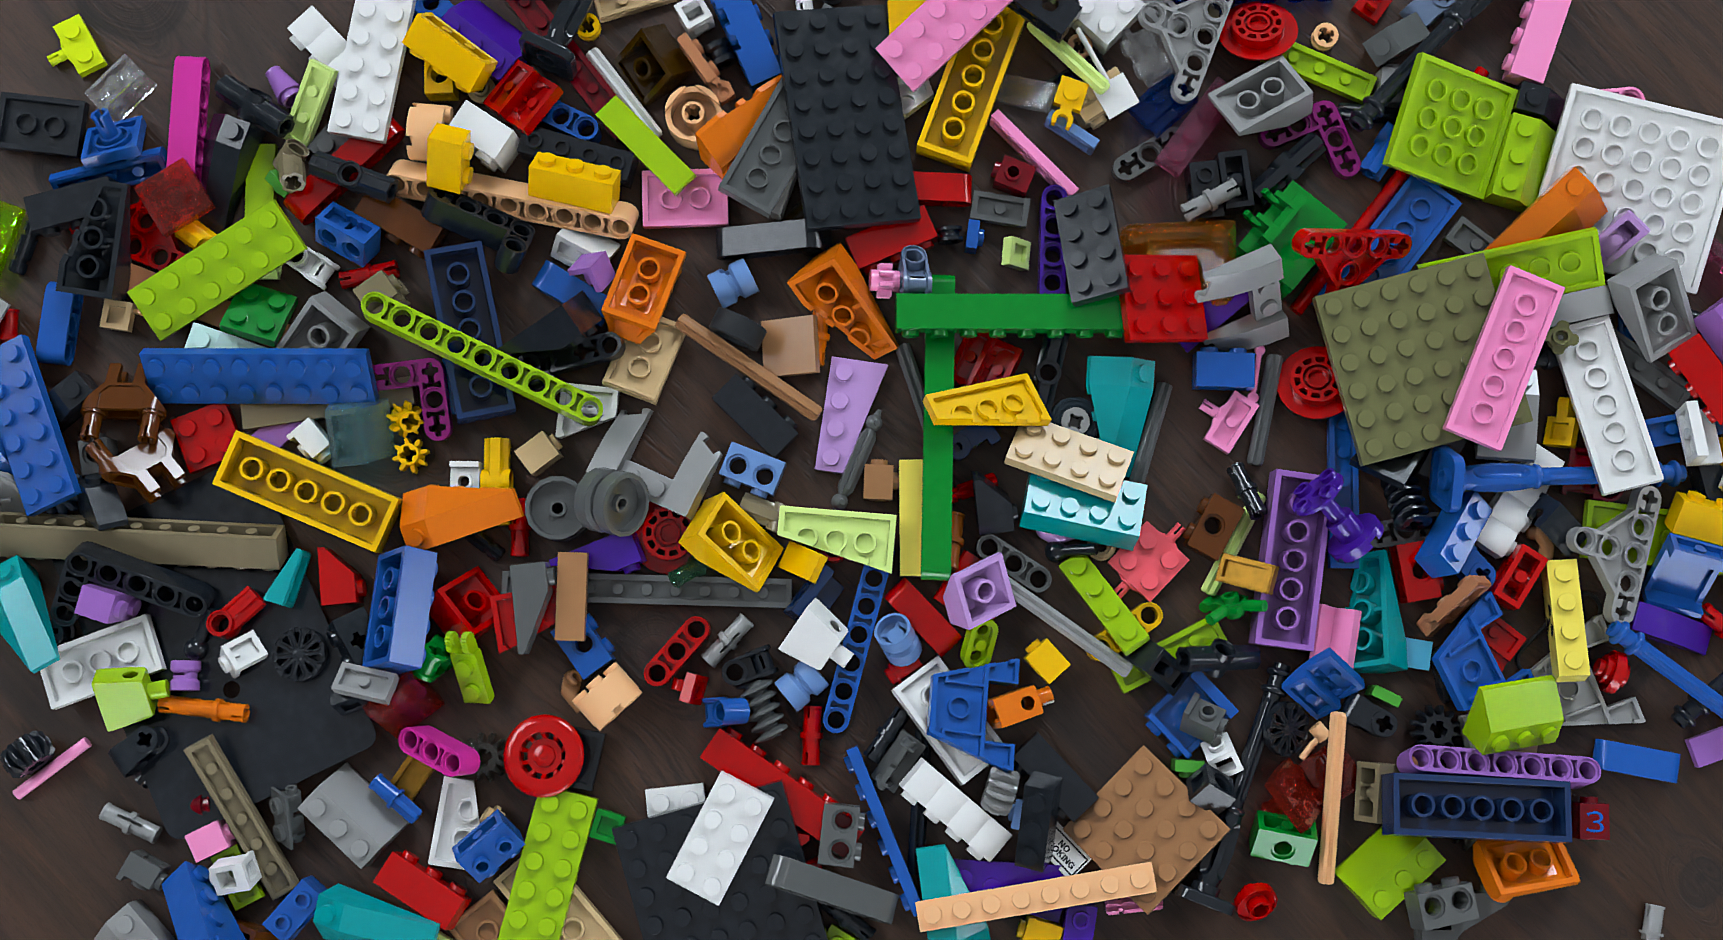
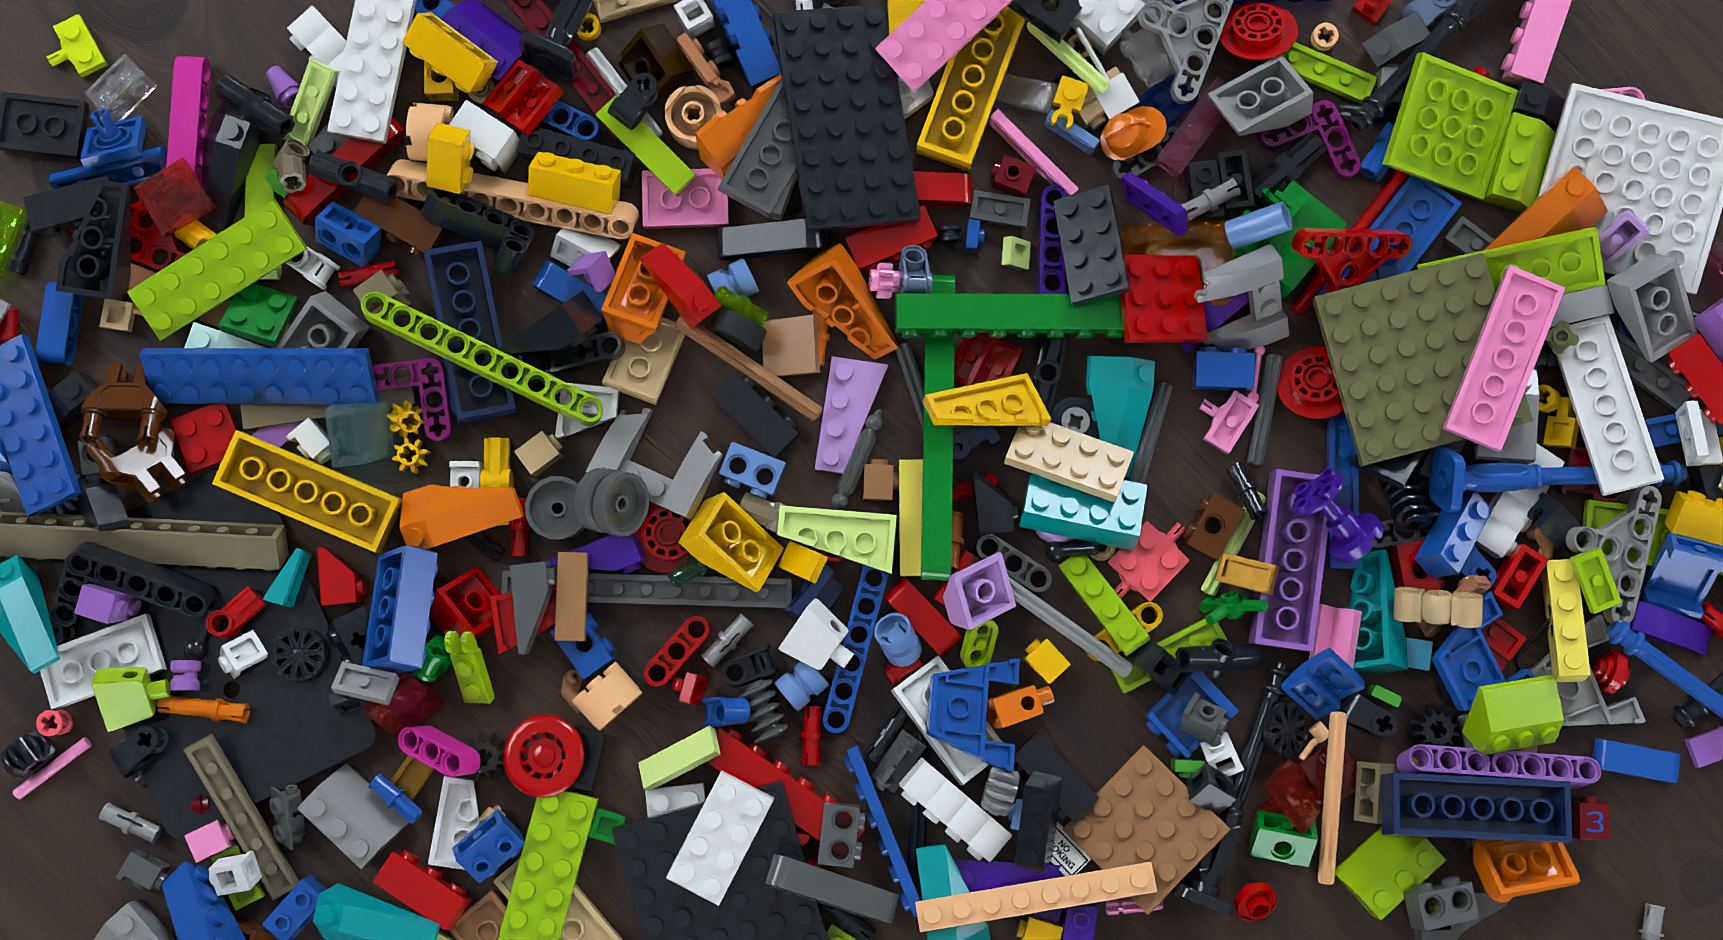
(47, 726): none -> coral bush
(631, 104): none -> black piece
(679, 758): none -> yellowish green tile
(680, 285): none -> red slope
(740, 305): none -> clear neon green pin
(1133, 133): none -> orange piece
(1155, 204): none -> dark purple plate
(1258, 225): none -> medium blue pin
(1438, 607): none -> tan piece
(1553, 400): none -> yellow bush
(1595, 580): none -> lime plate

